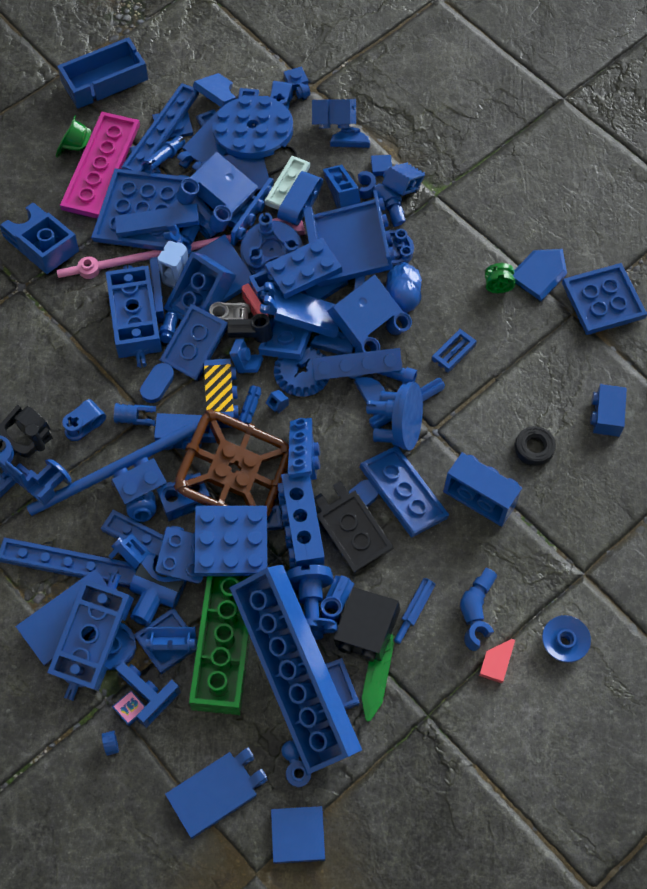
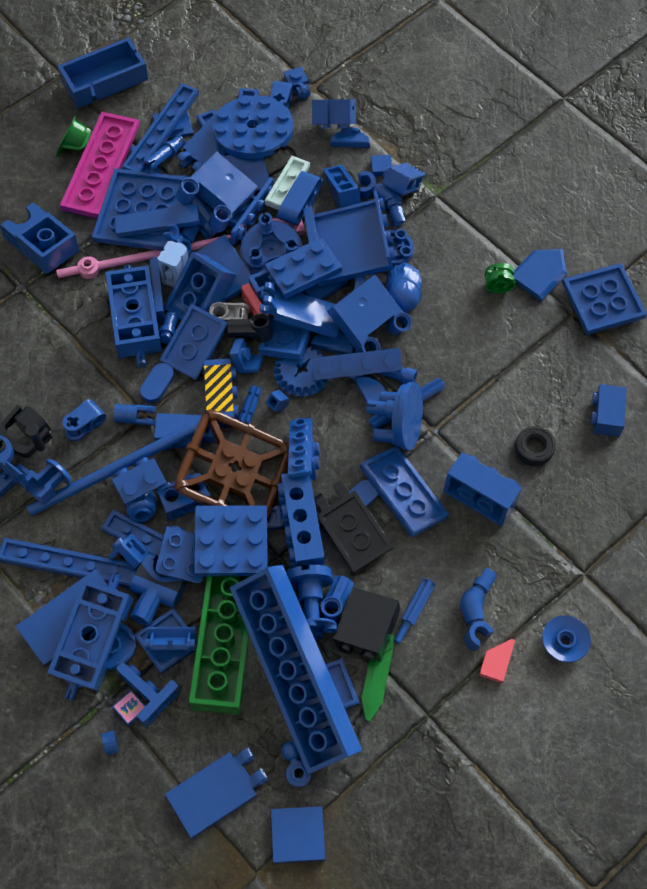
(215, 88): blue tile -> none
(443, 362): blue tile -> none

